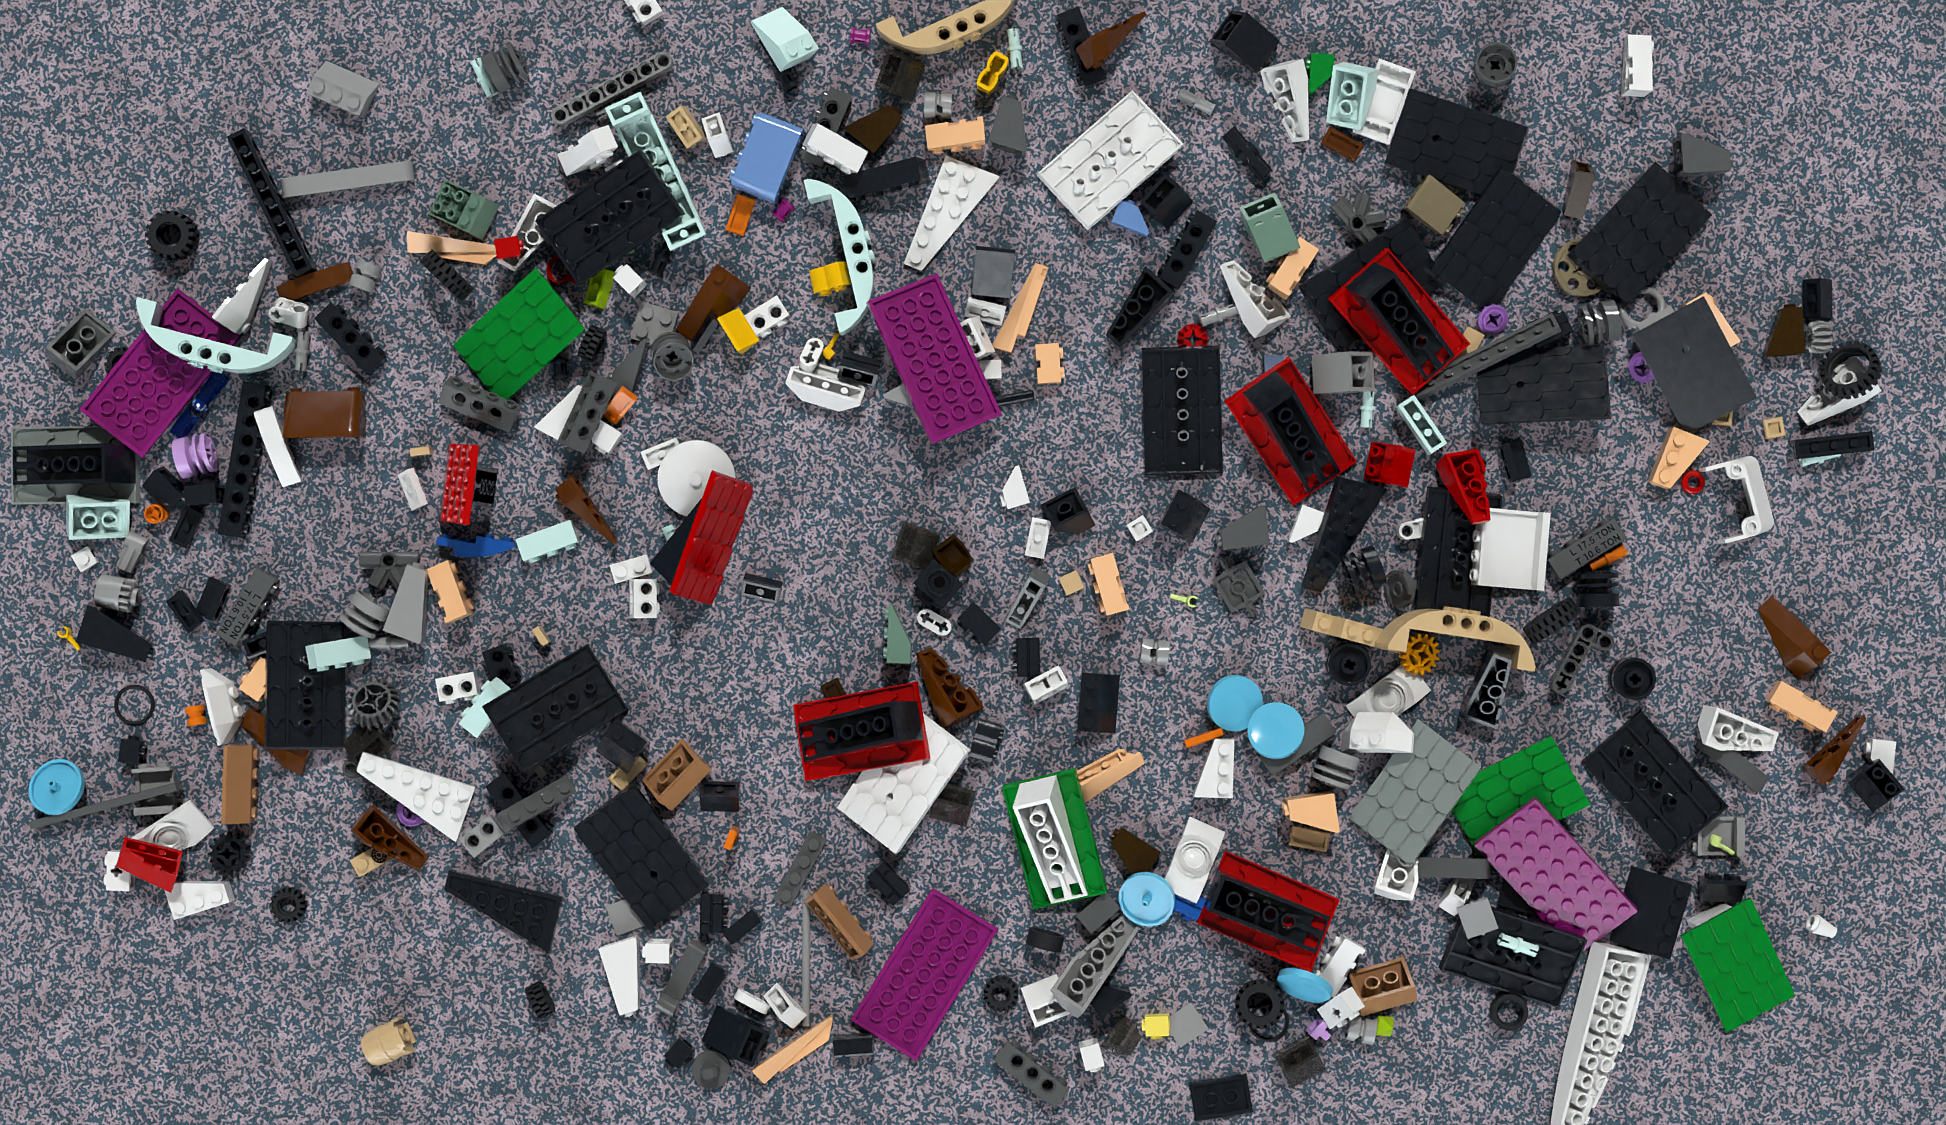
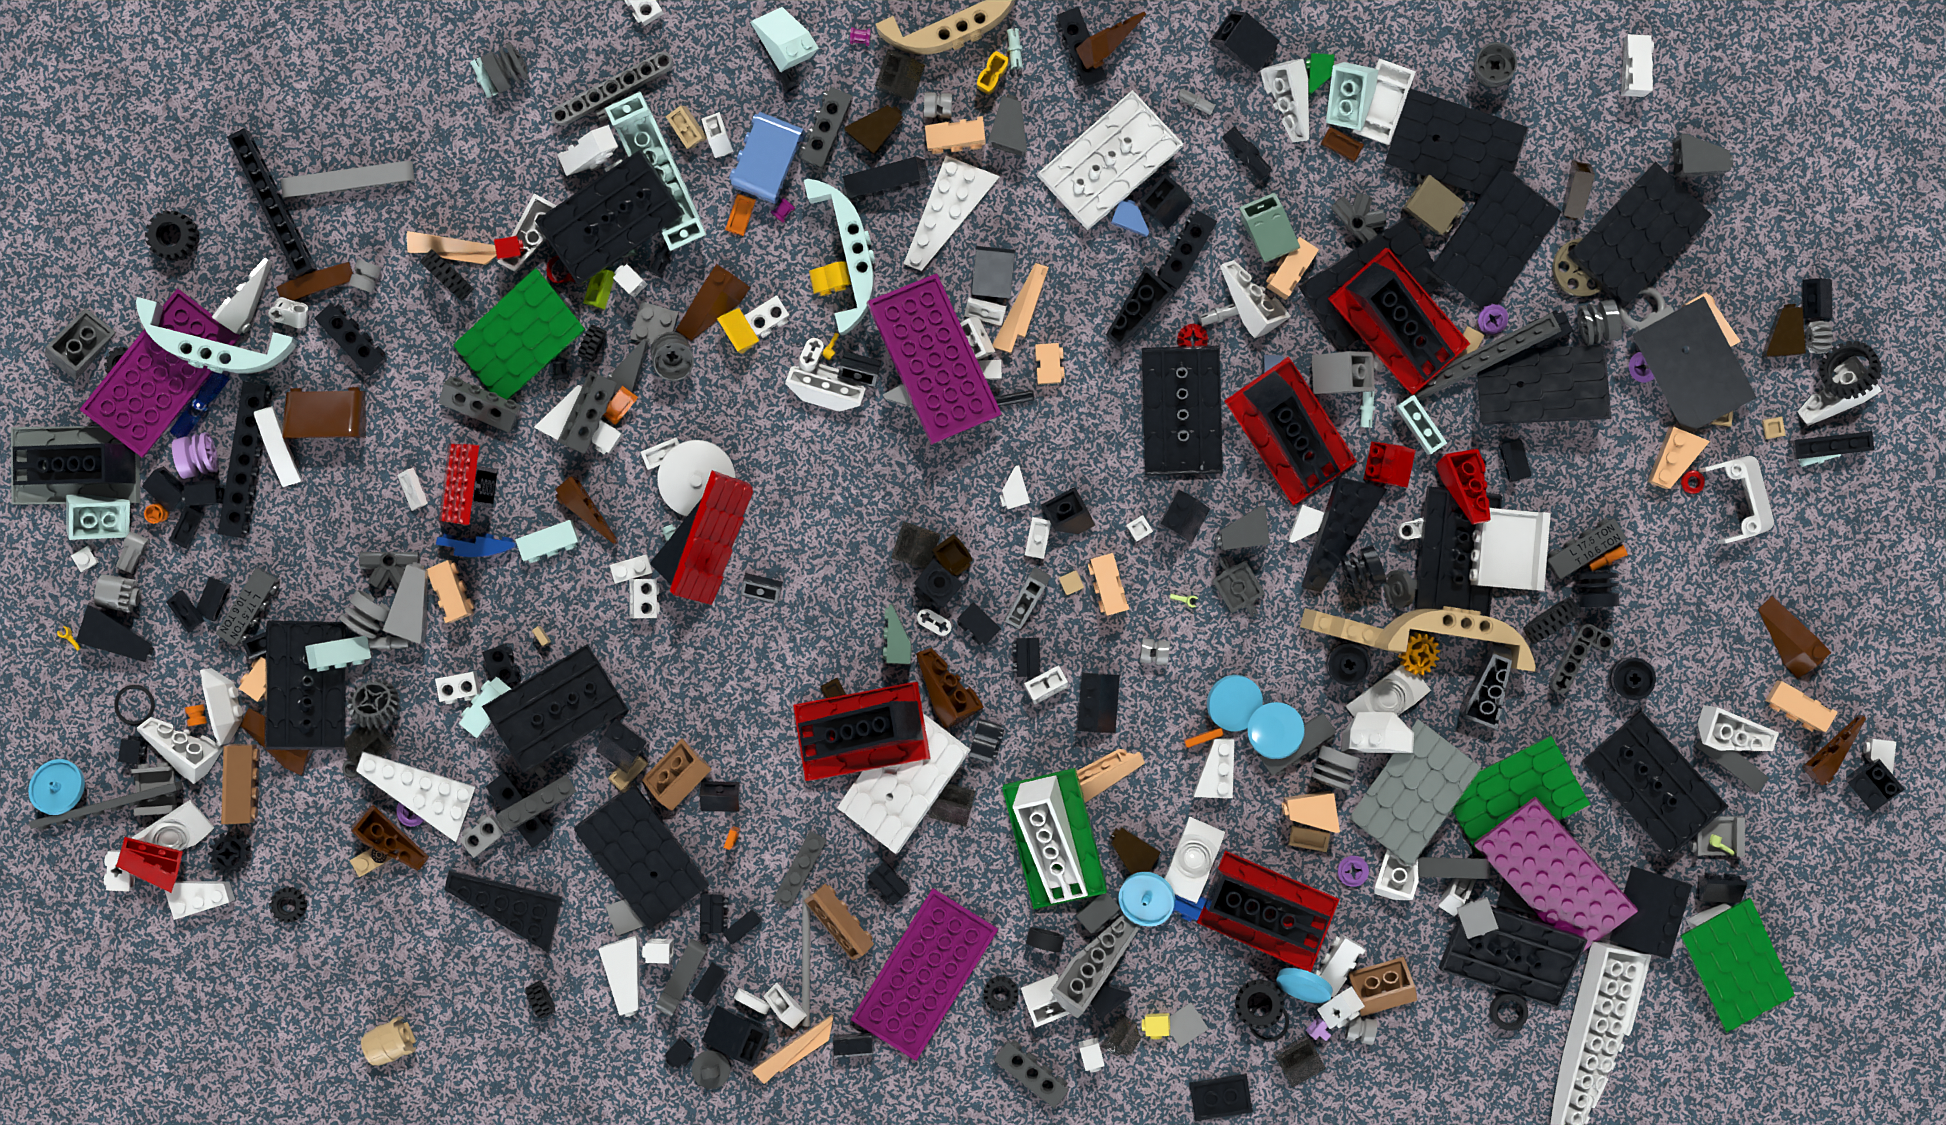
(185, 753): none -> white wedge
(302, 351): light grey pin -> none
(343, 89): light grey slope -> none
(421, 451): tan tile -> none
(463, 209): sand green slope -> none
(702, 337): black plate -> none
(834, 149): white wedge -> none
(1360, 876): none -> medium lavender gear
(1384, 1025): lime slope -> none
(1517, 945): light aqua pin -> none
(1820, 926): white cone -> none

